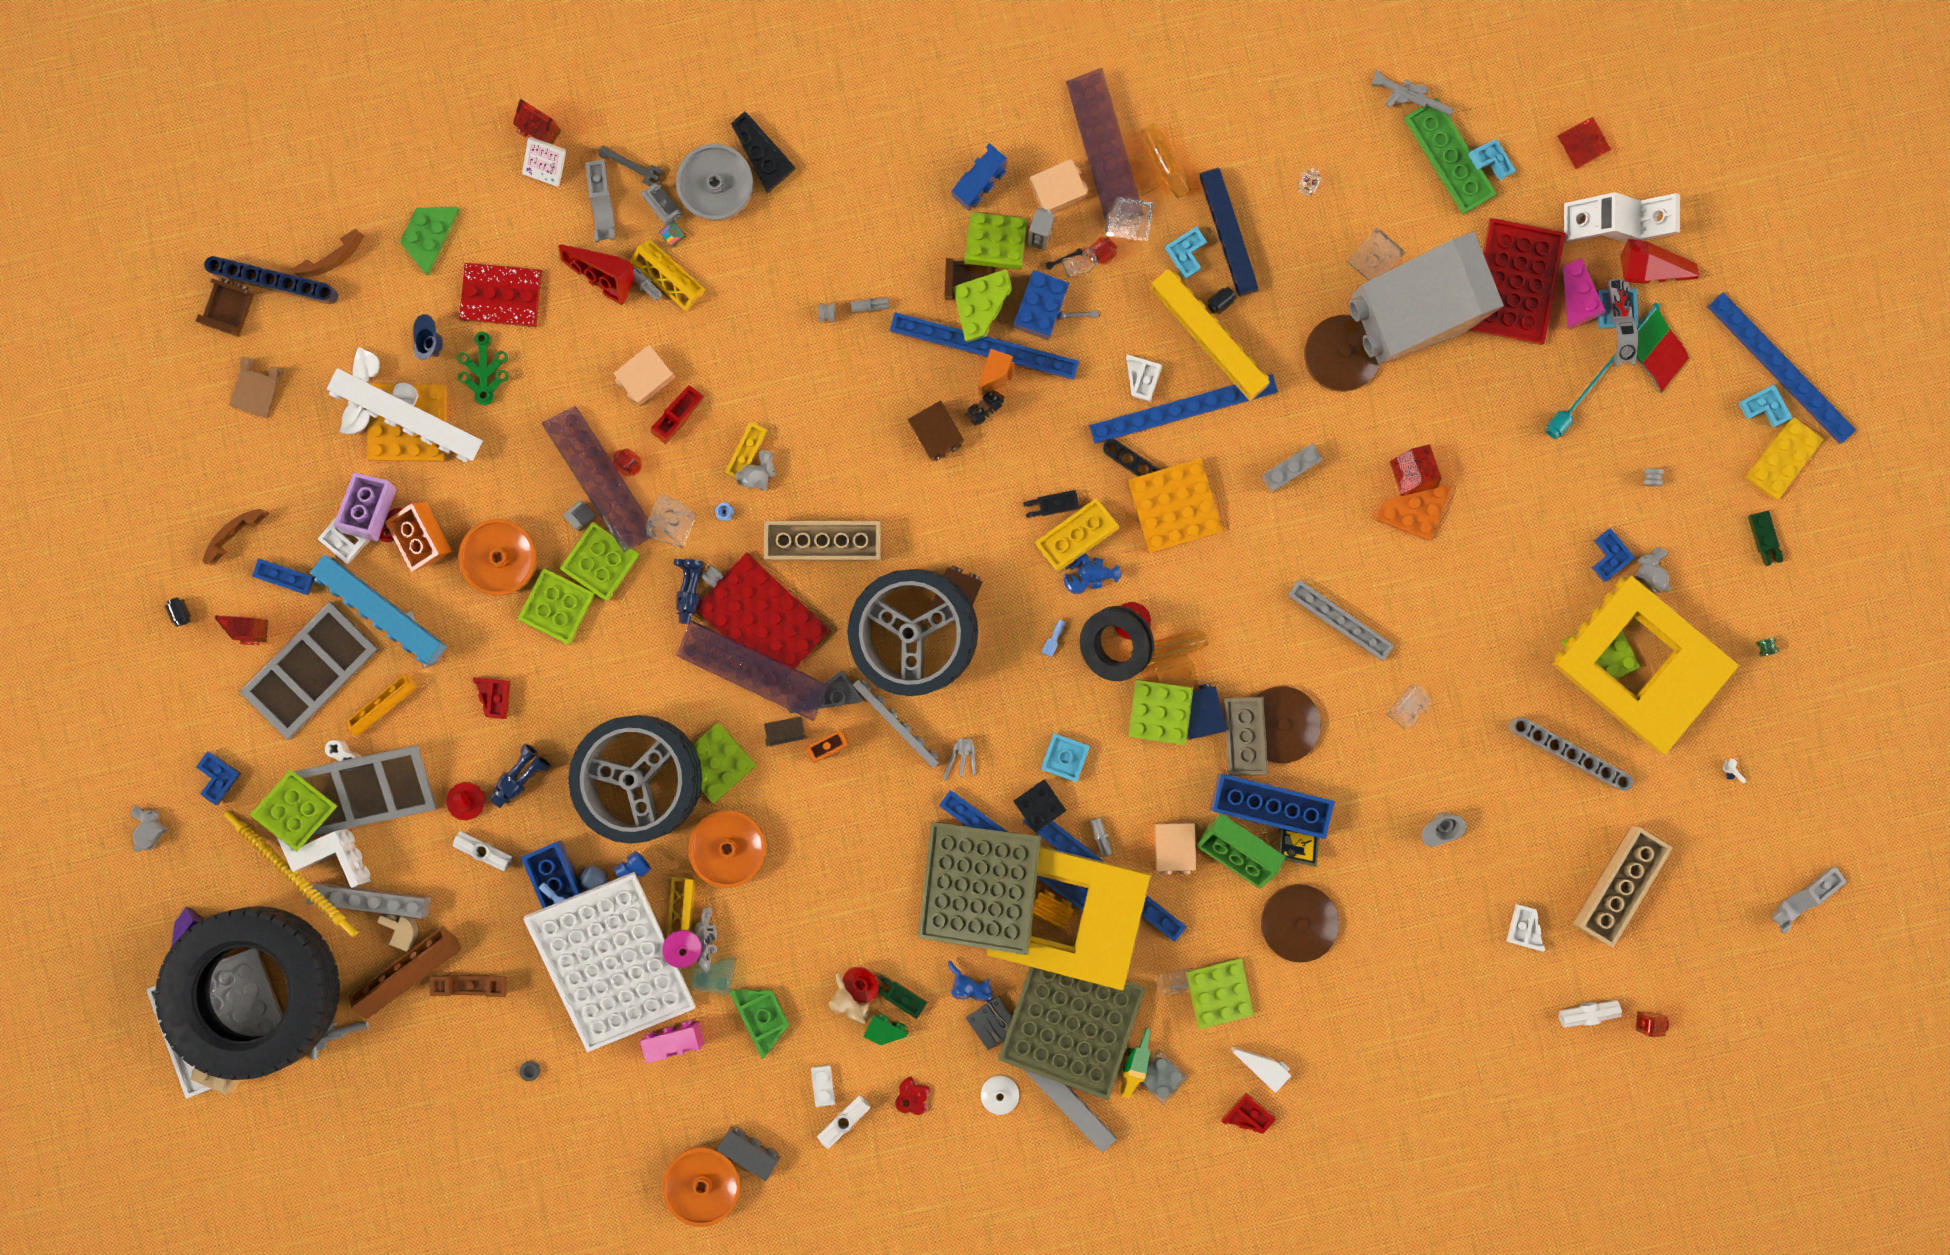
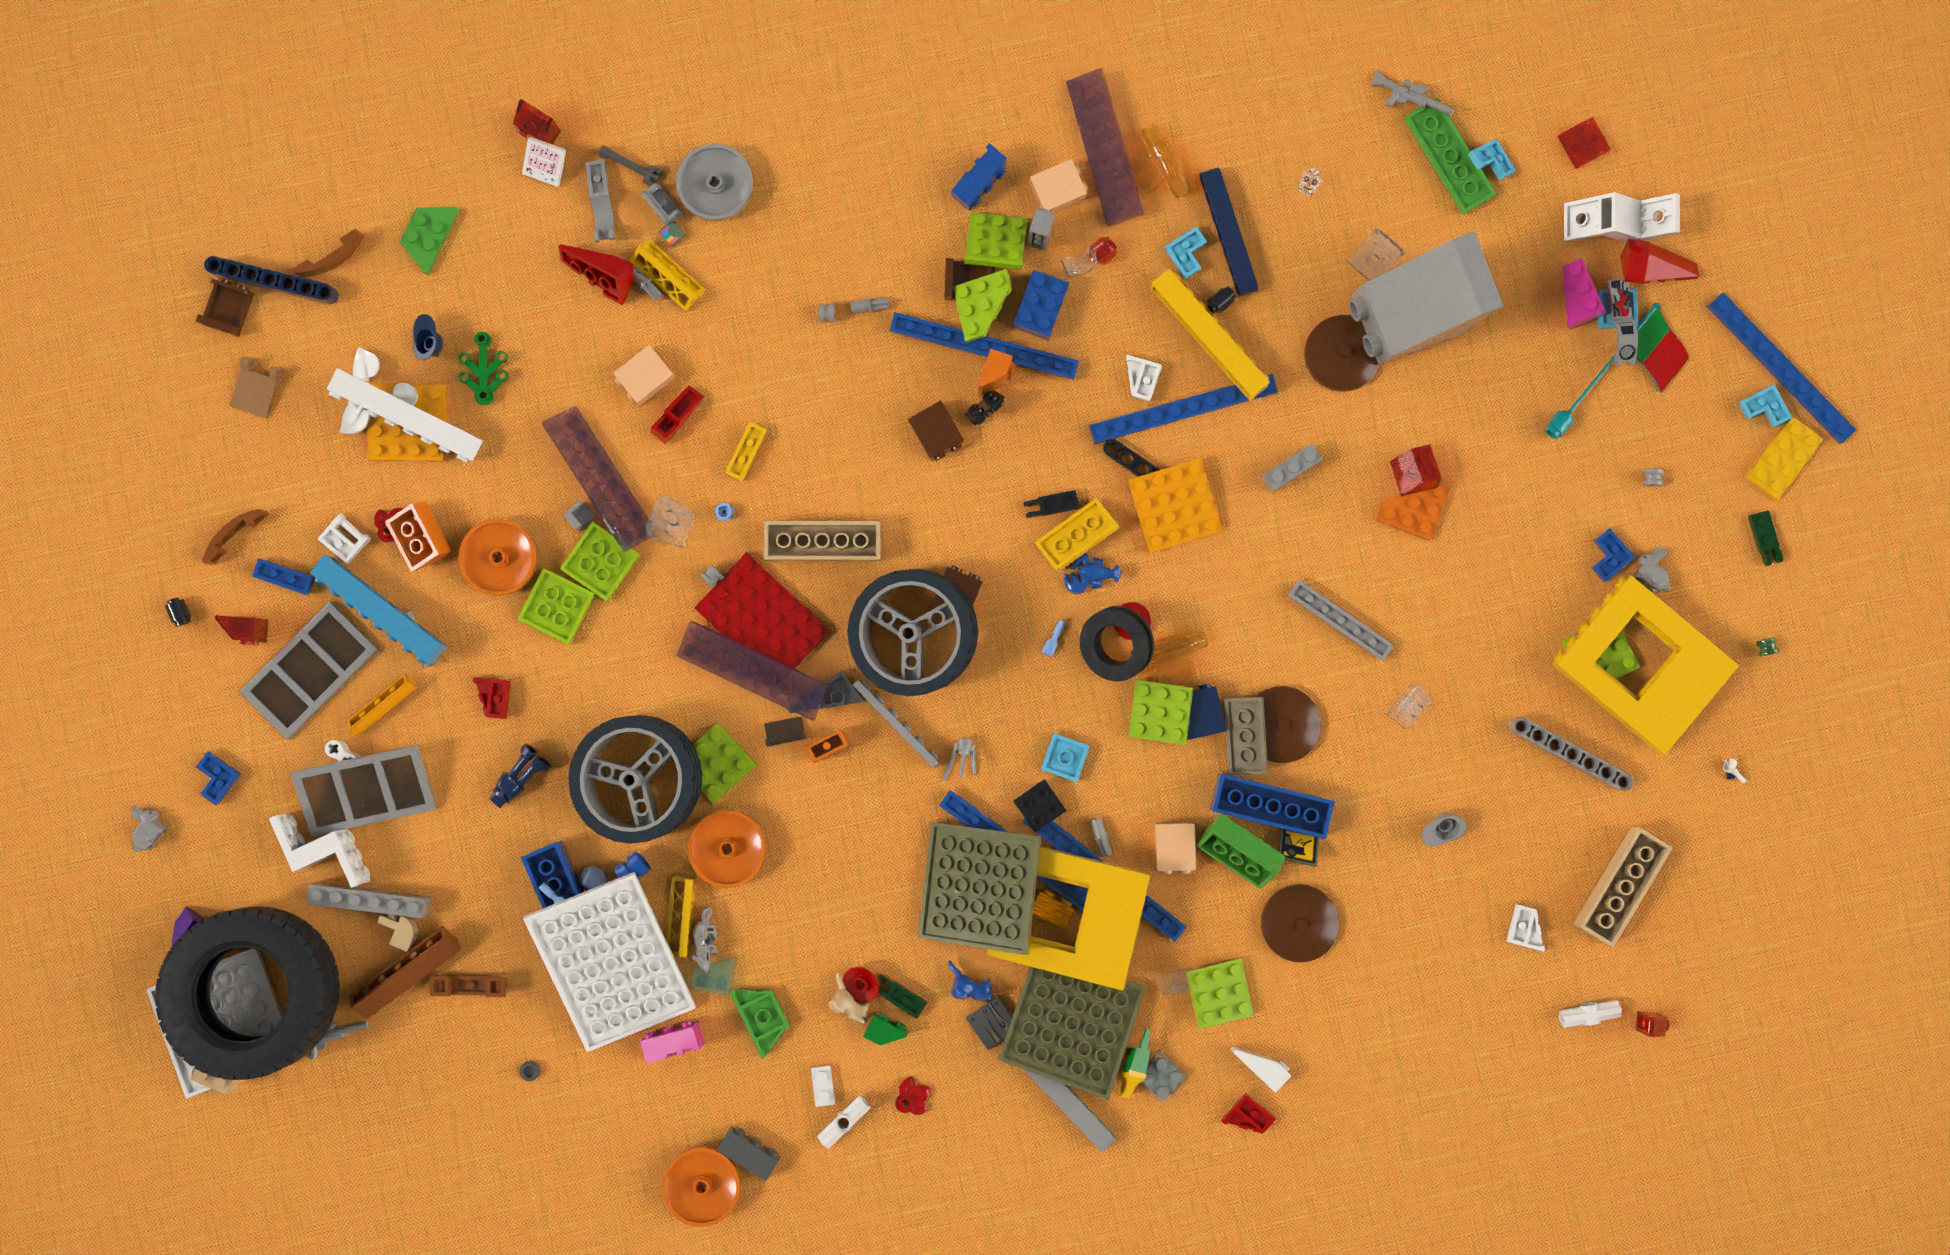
(281, 865): yellow hose -> none
(293, 810): lime plate -> none
(365, 507): lavender brick -> none
(465, 801): red tile -> none
(493, 855): white piece -> none
(500, 295): red plate -> none
(627, 462): clear red head -> none
(681, 940): dark pink dish -> none
(687, 598): dark blue piece -> none
(757, 475): light grey animal -> none
(764, 155): black wing -> none
(997, 1085): white dish -> none
(1049, 265): black hinge -> none
(1093, 314): light grey hinge -> none
(1126, 221): clear slope -> none
(1525, 271): red plate -> none
(1807, 898): light grey piece -> none

